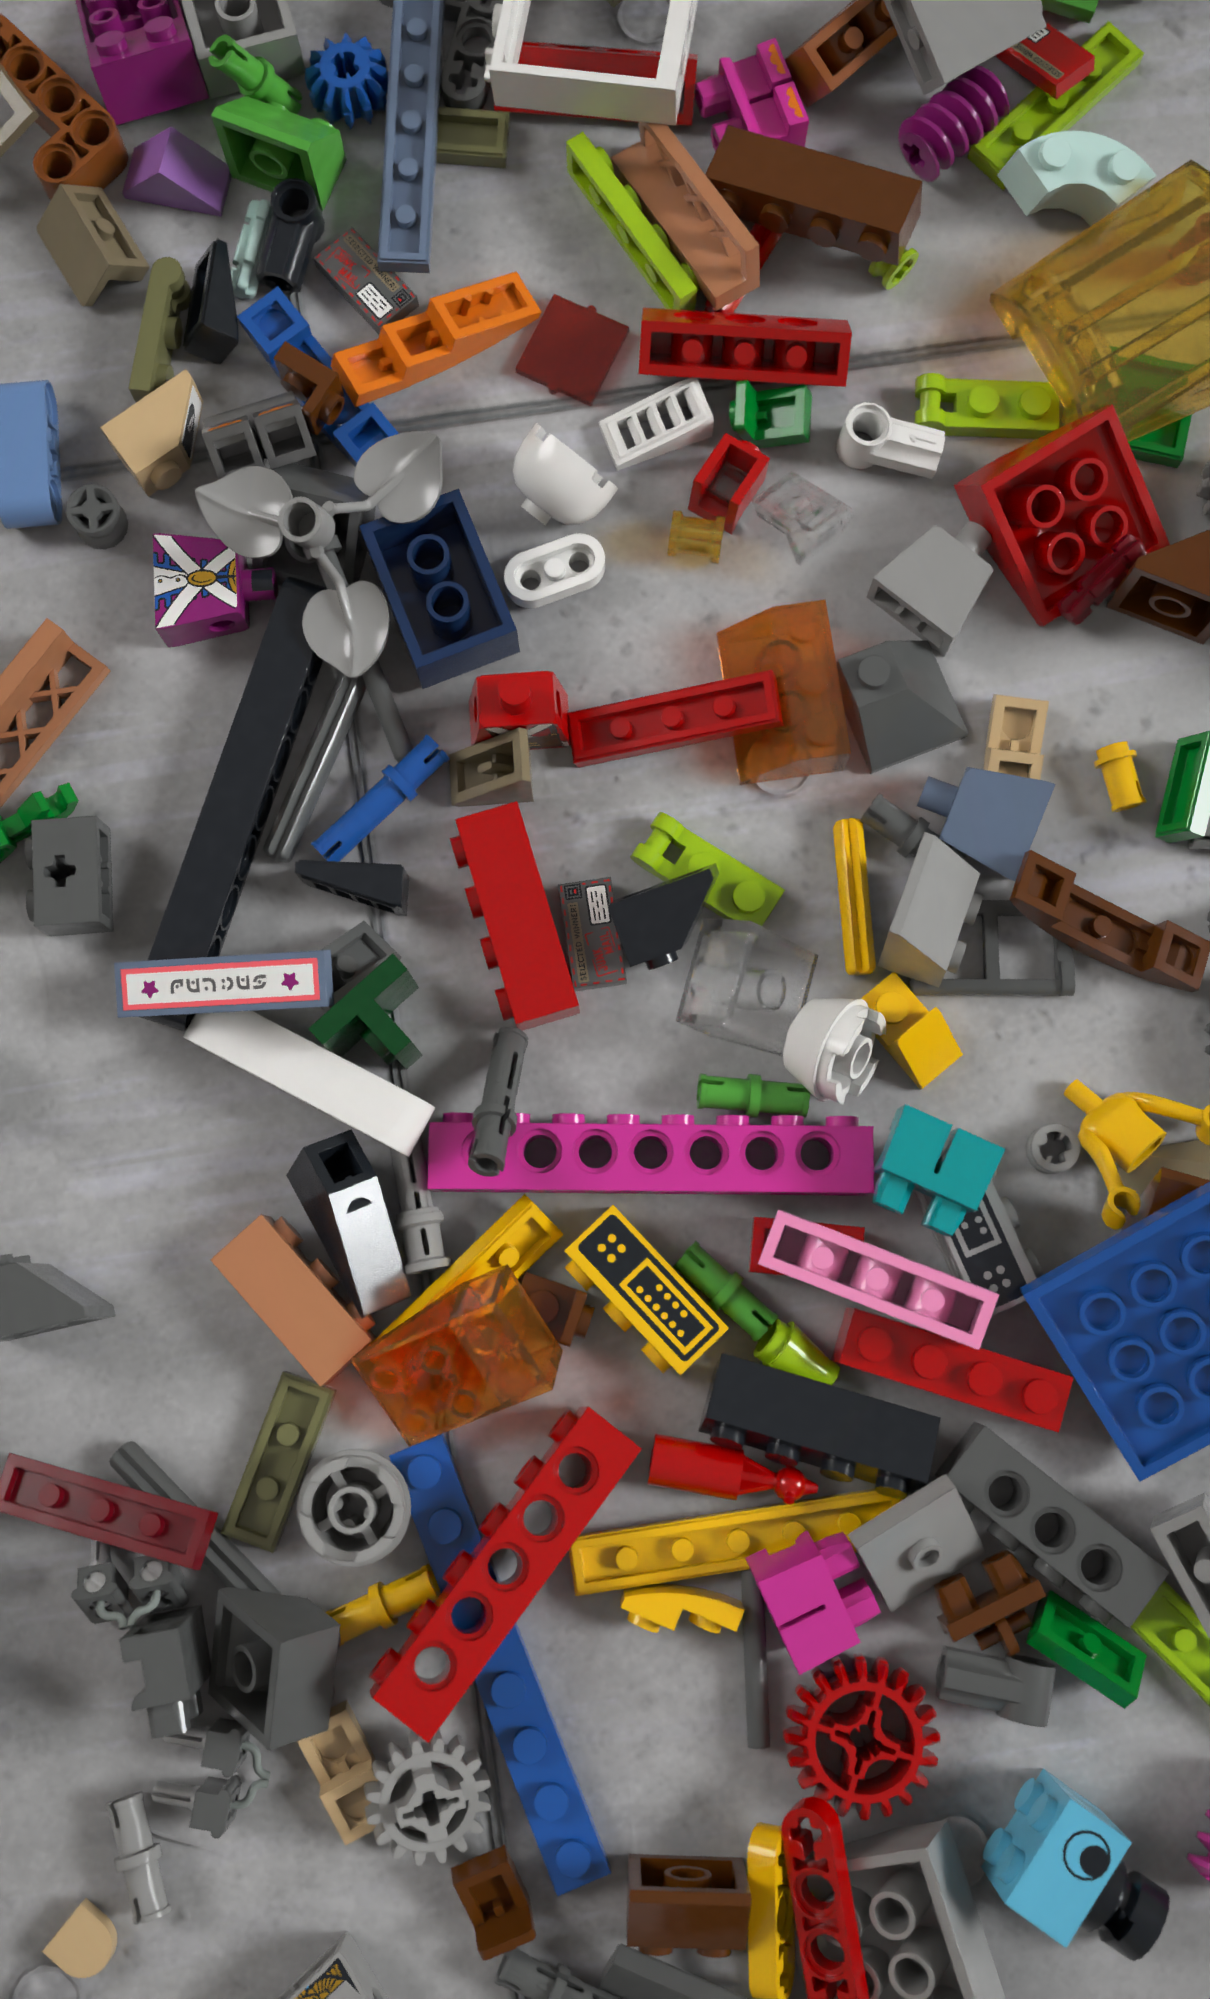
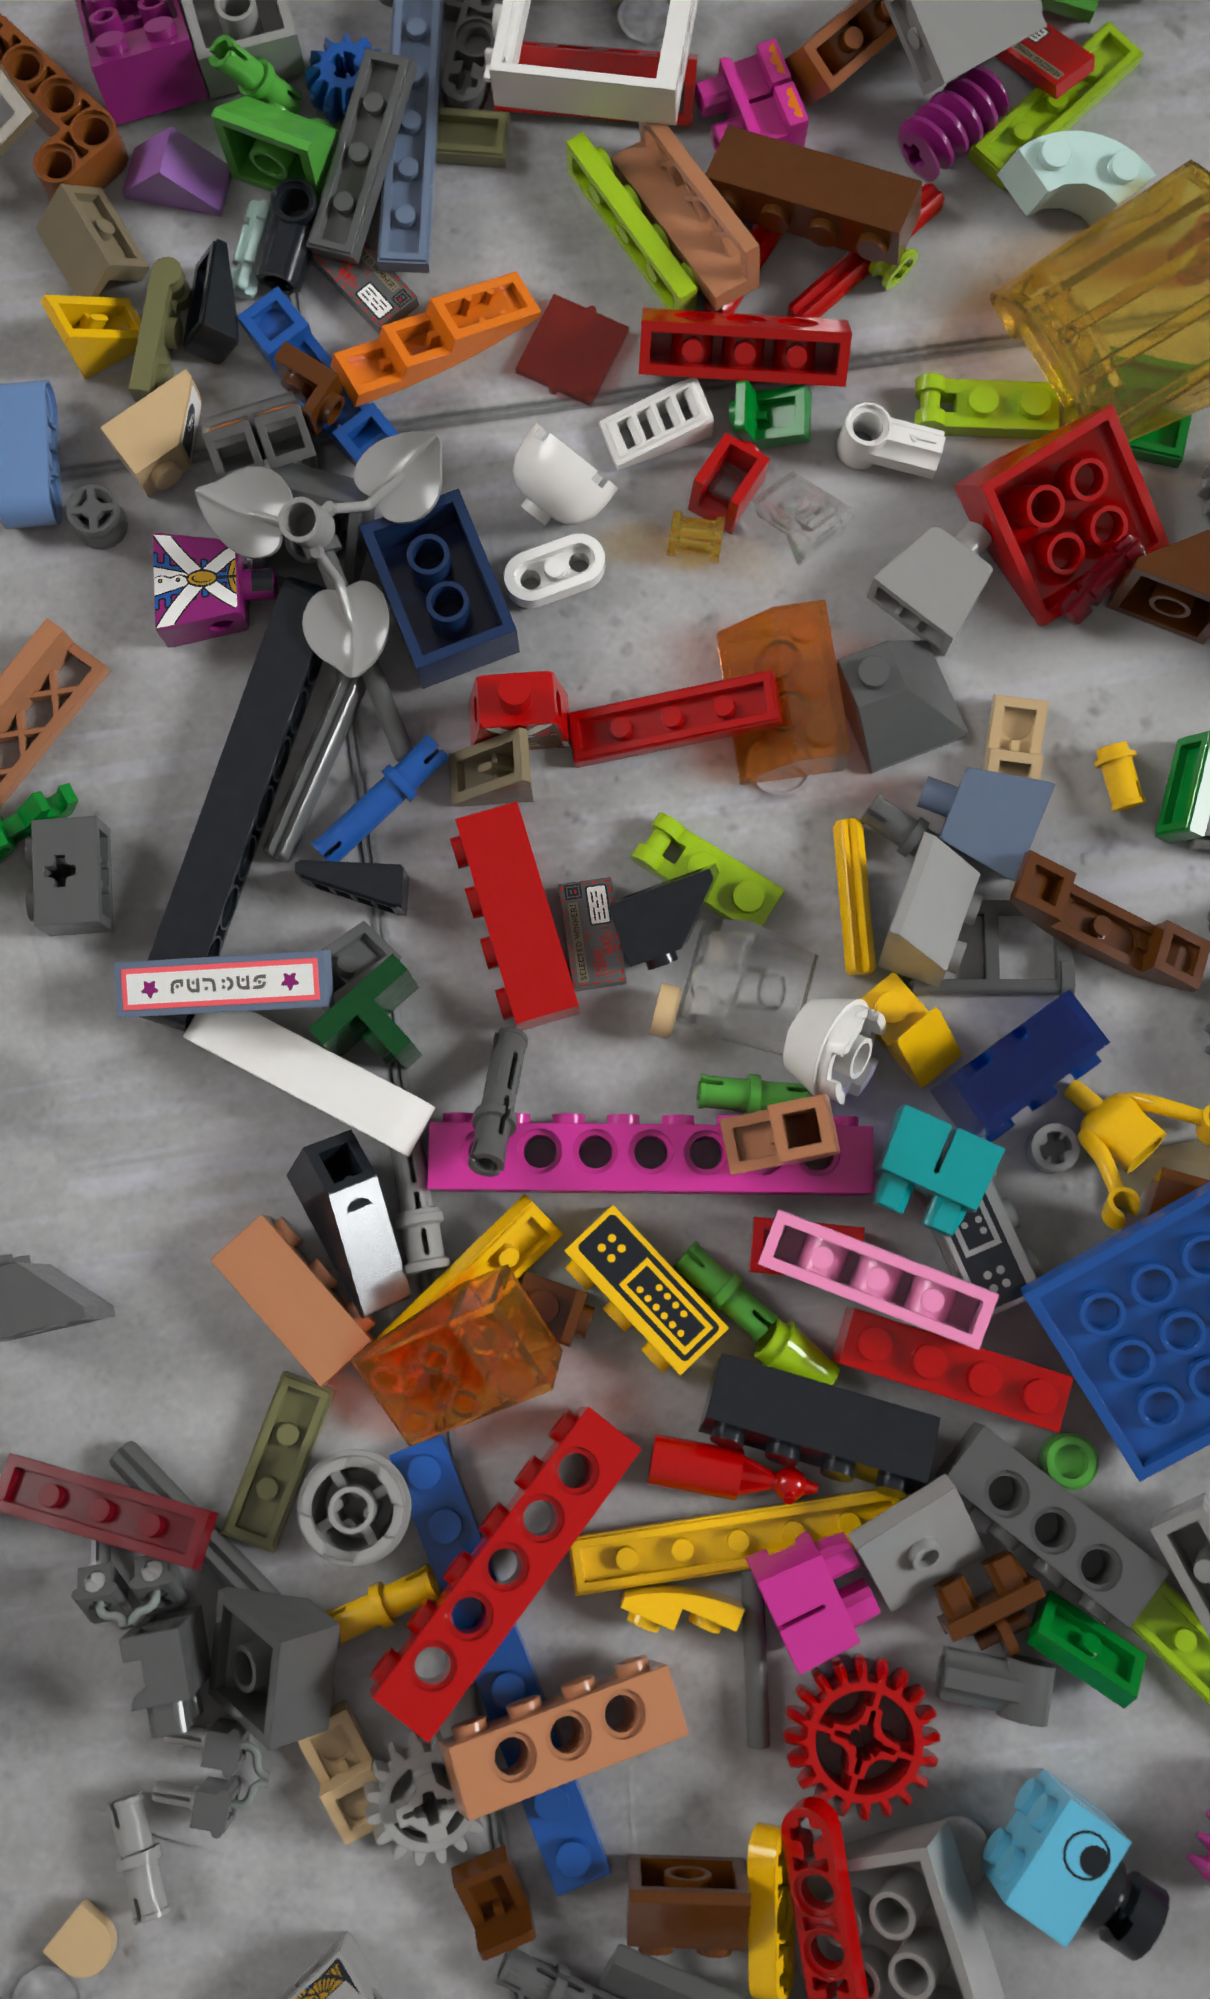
(94, 329): none -> yellow slope
(362, 156): none -> dark grey tile
(650, 1722): none -> nougat brick
(665, 1011): none -> tan tile
(781, 1135): none -> nougat brick
(853, 268): none -> red axle
(1022, 1068): none -> clear blue wedge
(1069, 1460): none -> bright green tile

